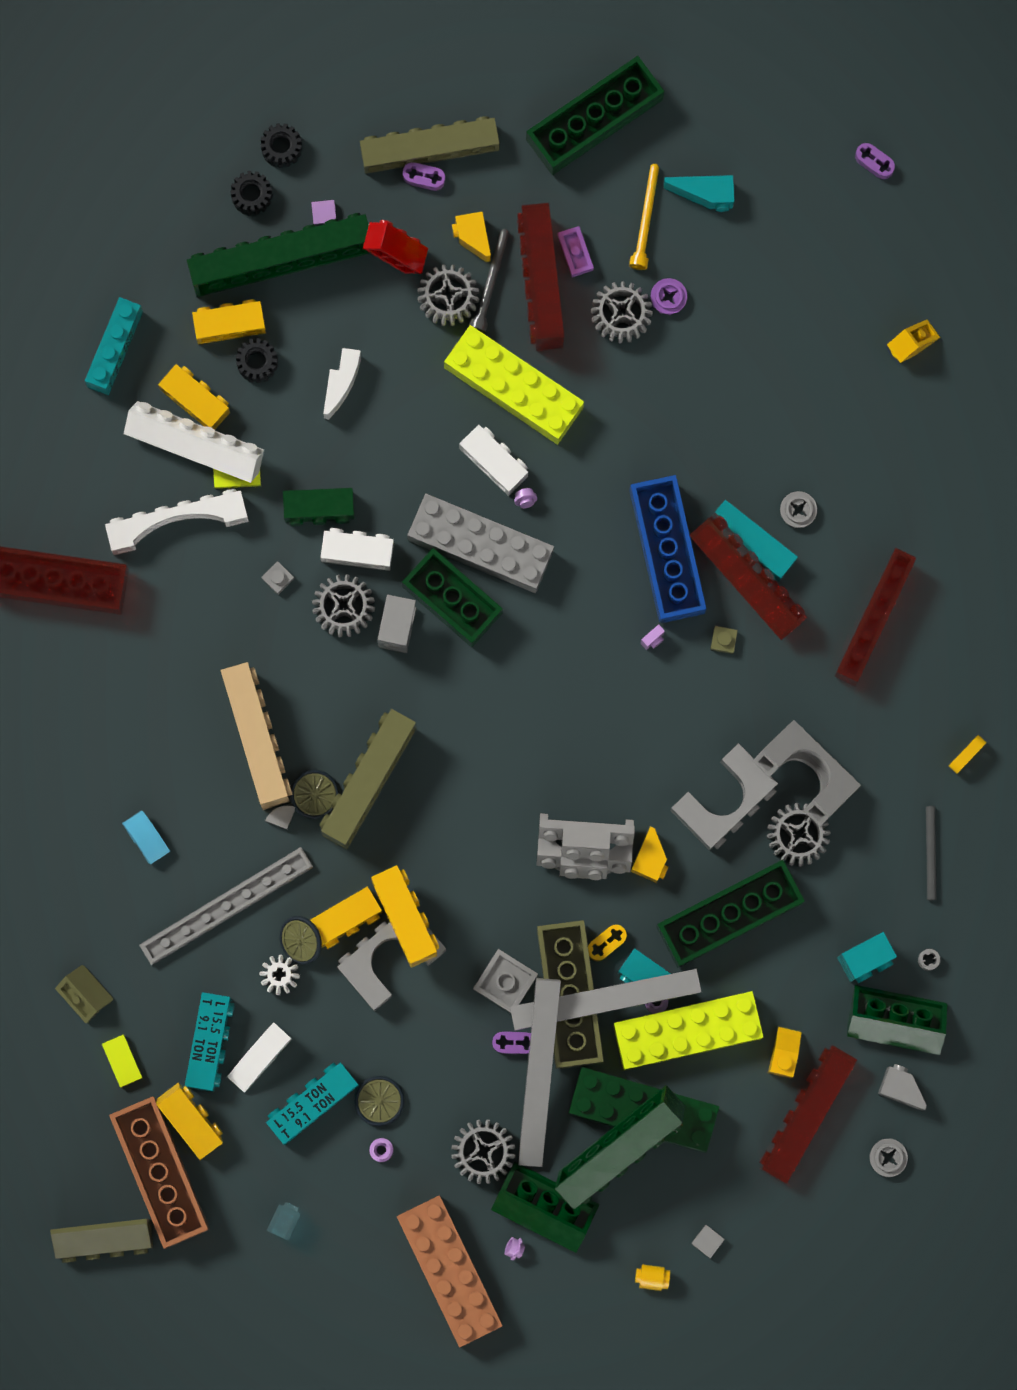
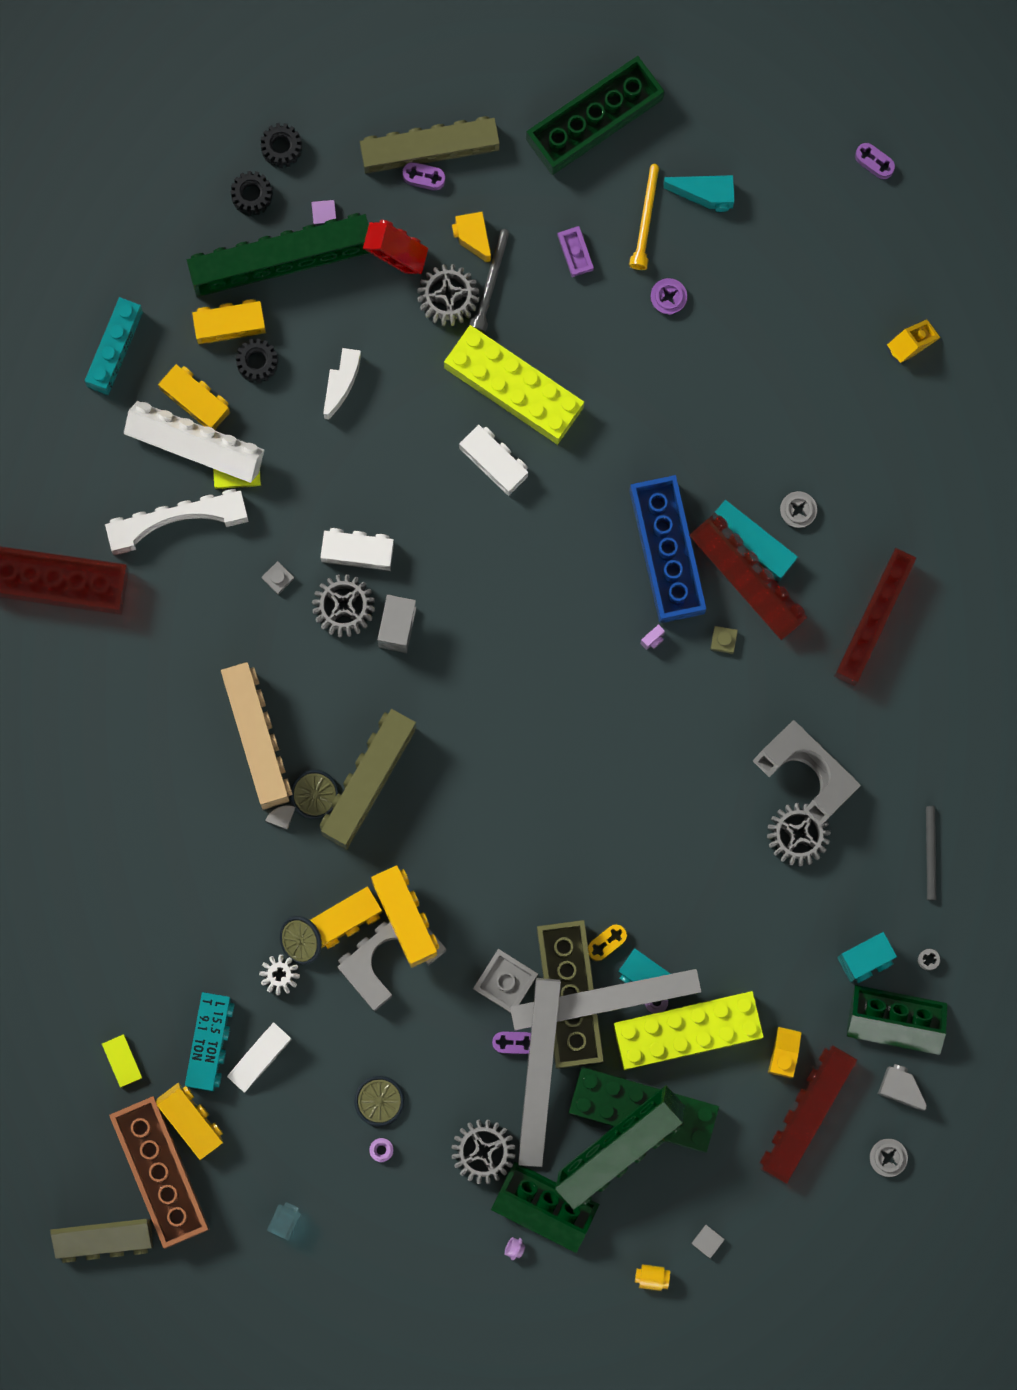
(83, 993): olive panel -> none
(146, 837): medium azure slope -> none
(226, 906): light grey tile -> none
(312, 1103): teal brick -> none
(318, 506): dark green brick -> none
(449, 1271): nougat brick -> none
(452, 597): dark green brick -> none
(480, 543): light grey brick -> none
(525, 498): lavender plate -> none
(542, 277): clear red brick -> none
(585, 848): light grey piece -> none
(628, 318): light grey gear -> none
(651, 858): yellow slope -> none
(712, 828): light grey arch -> none
(730, 913): dark green brick -> none
(967, 754): yellow beam -> none

